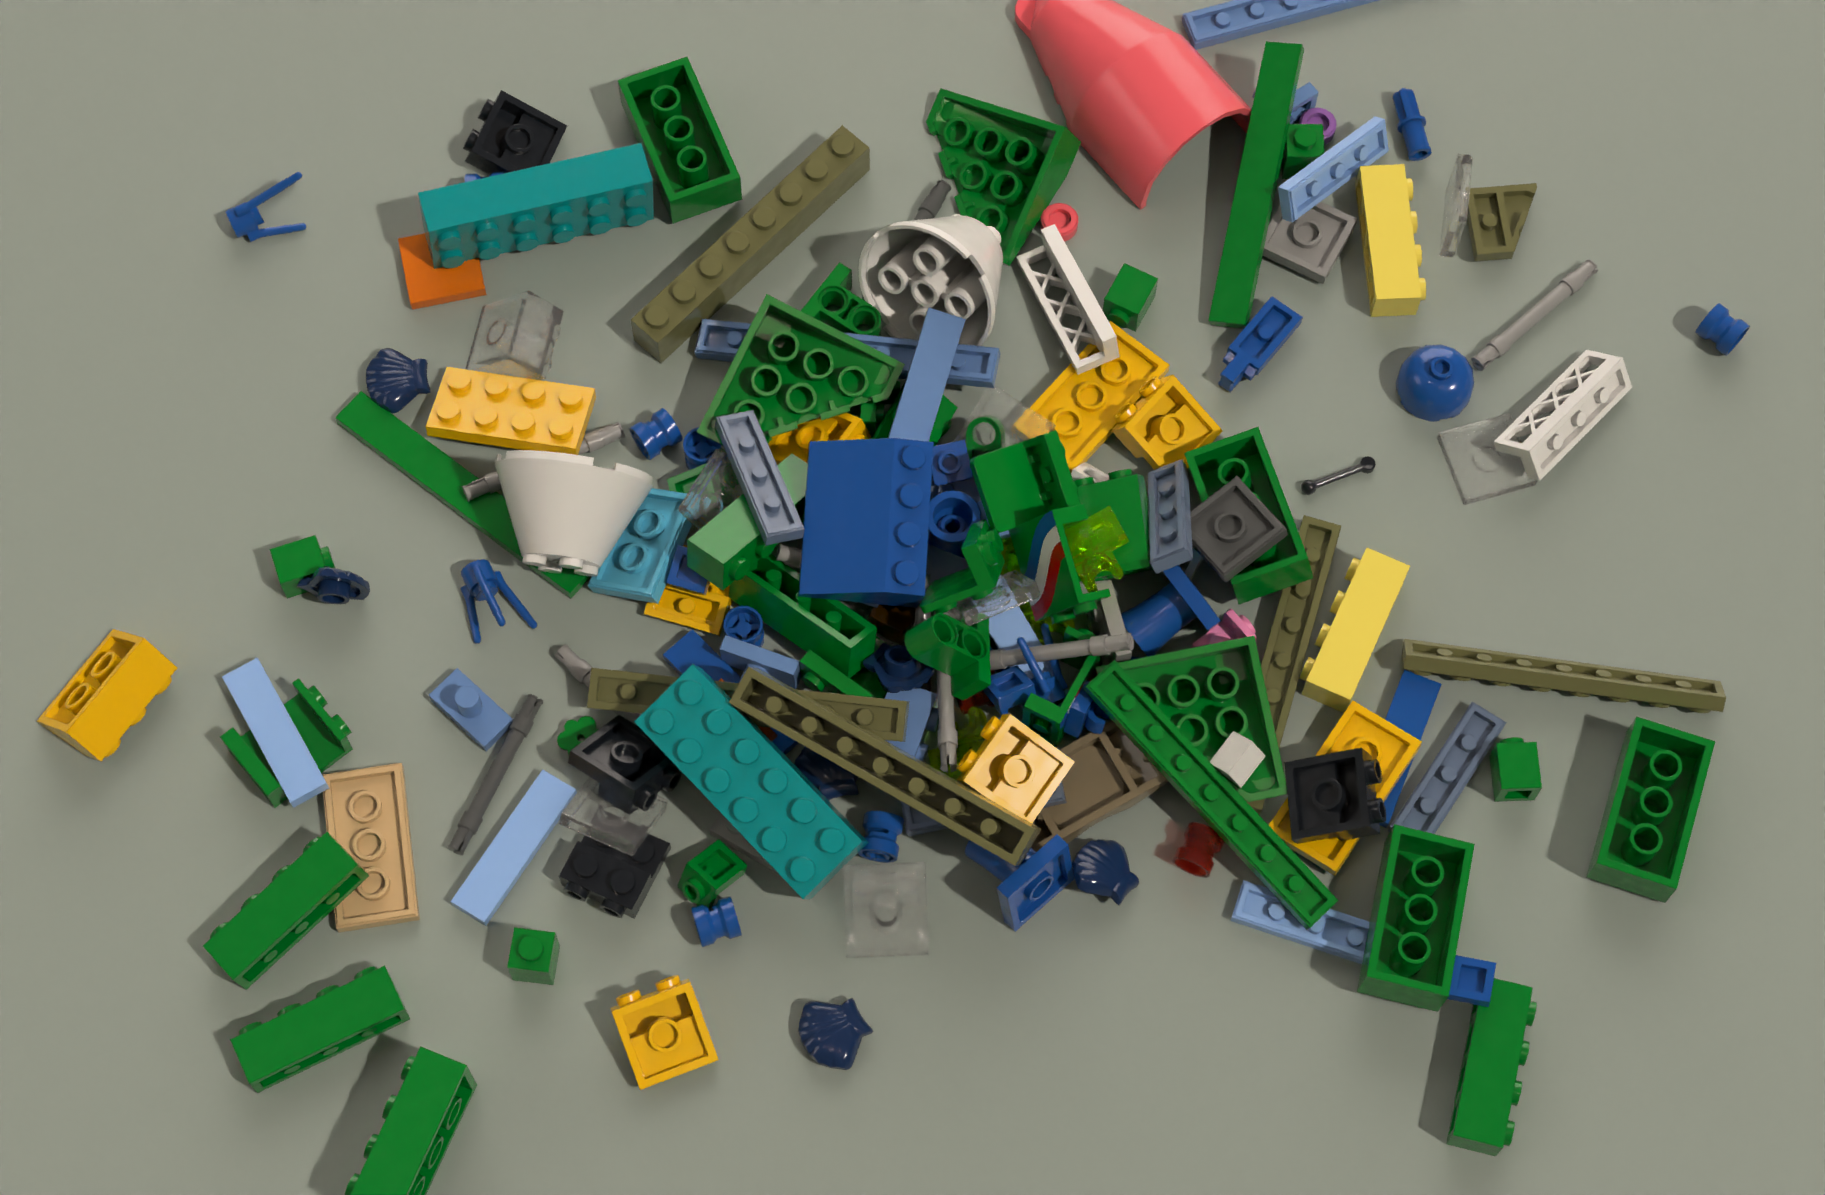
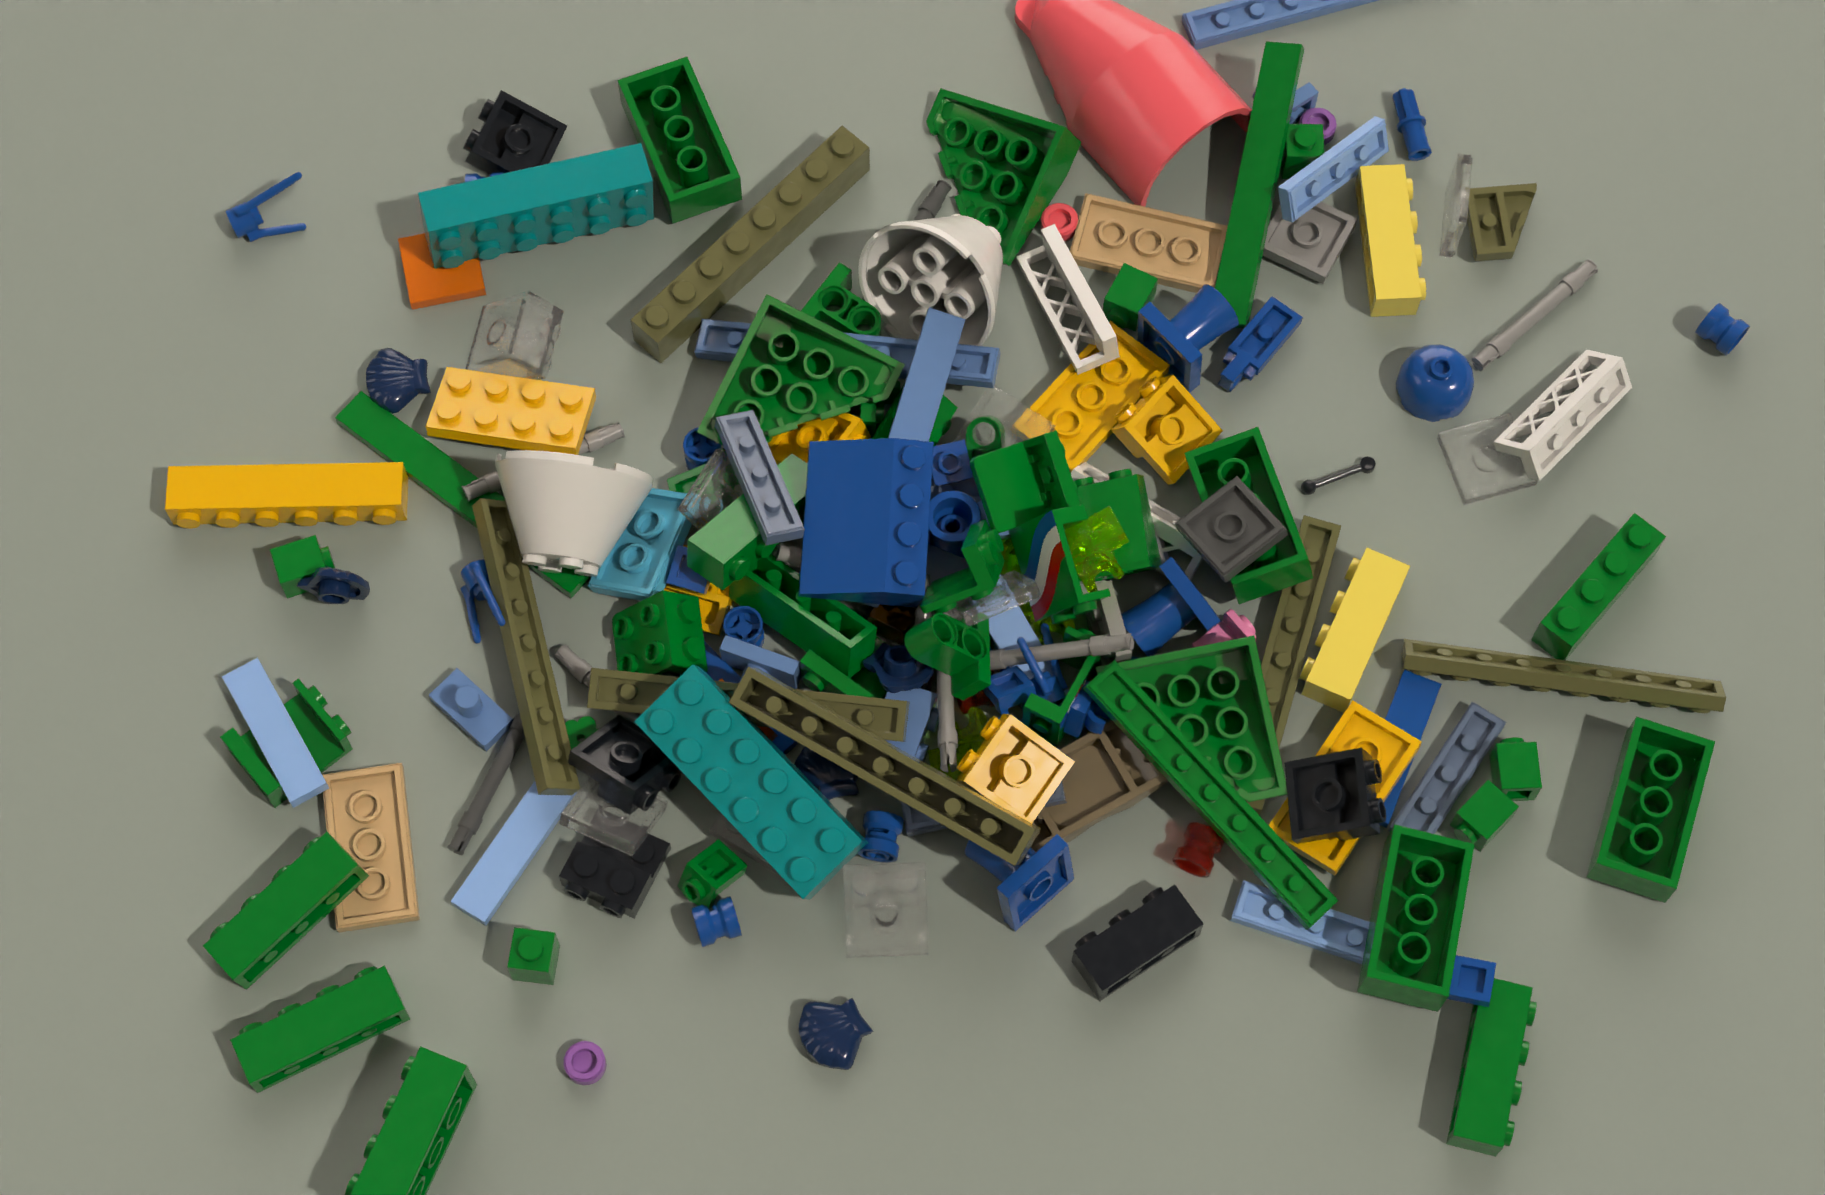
(108, 694): yellow slope -> none
(287, 494): none -> yellow brick
(526, 651): none -> olive plate
(585, 1063): none -> medium lavender tile
(655, 435): blue wheel -> none
(660, 635): none -> green bracket
(663, 1031): yellow plate -> none
(1104, 870): dark blue animal -> none
(1136, 941): none -> black brick
(1164, 244): none -> tan tile
(1169, 516): sand blue tile -> none
(1189, 331): none -> blue plant
(1237, 758): white slope -> none
(1483, 816): none -> green brick
(1598, 587): none -> green brick

